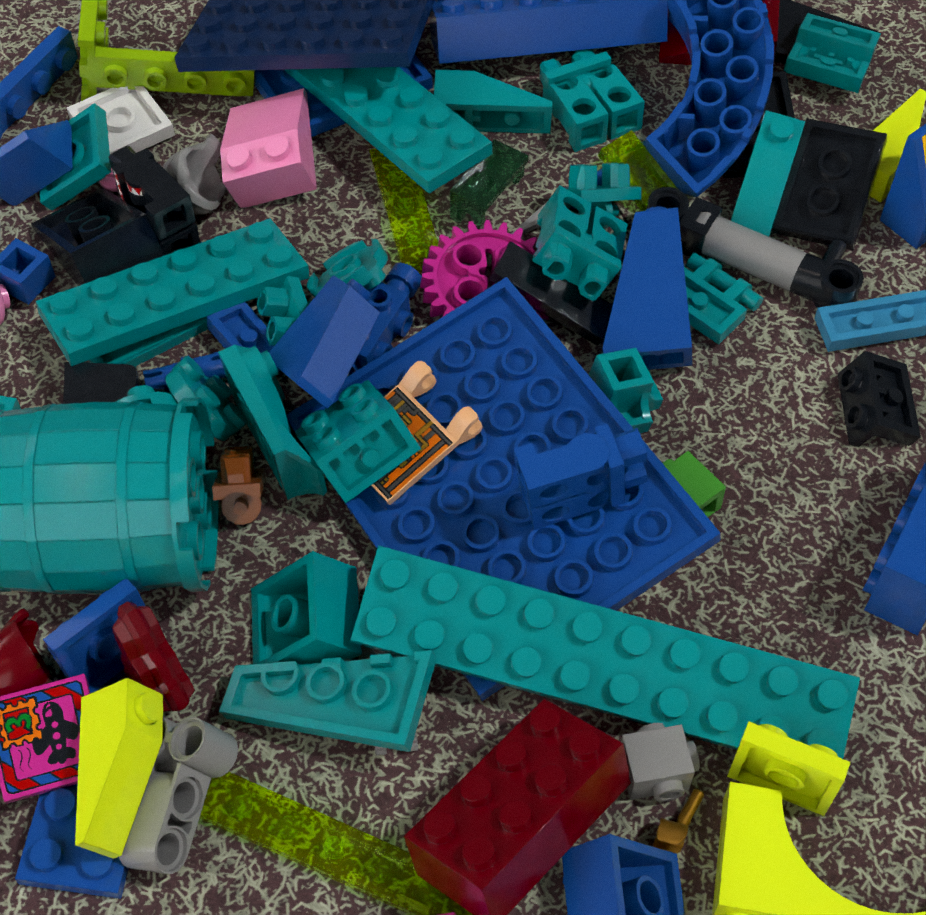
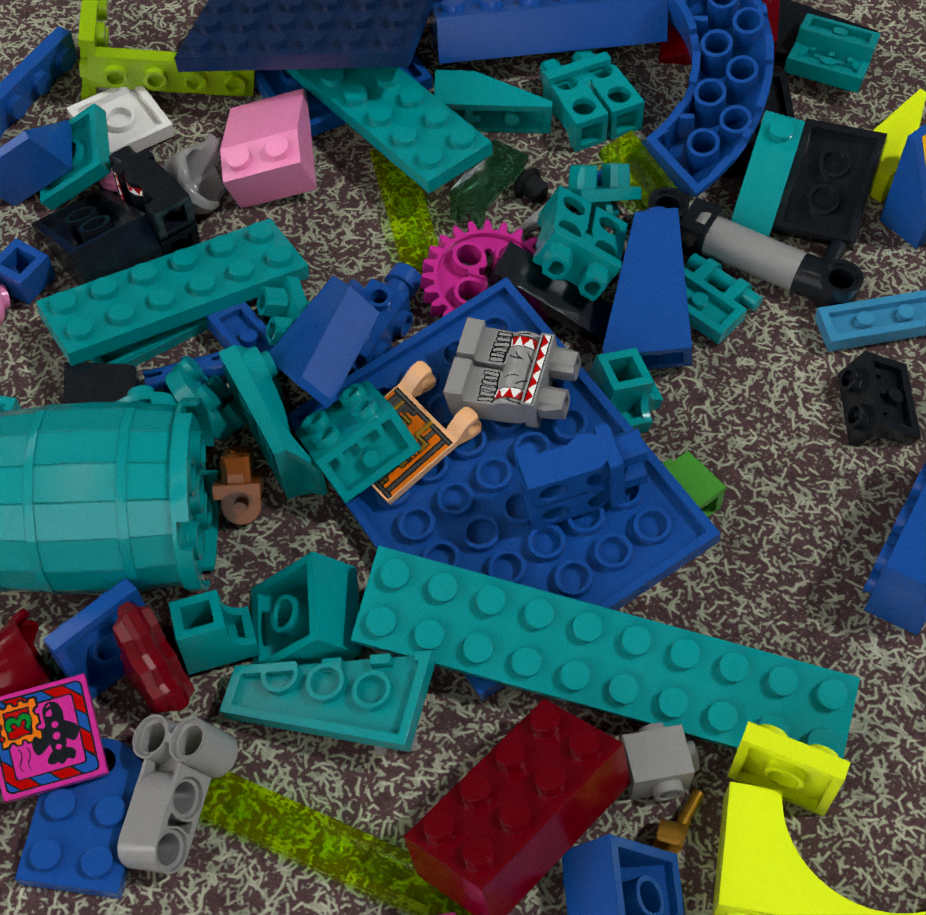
(116, 757): neon yellow slope -> none
(212, 632): none -> teal brick
(354, 262): teal plate -> none
(510, 375): none -> light grey hips
(531, 186): none -> black piece

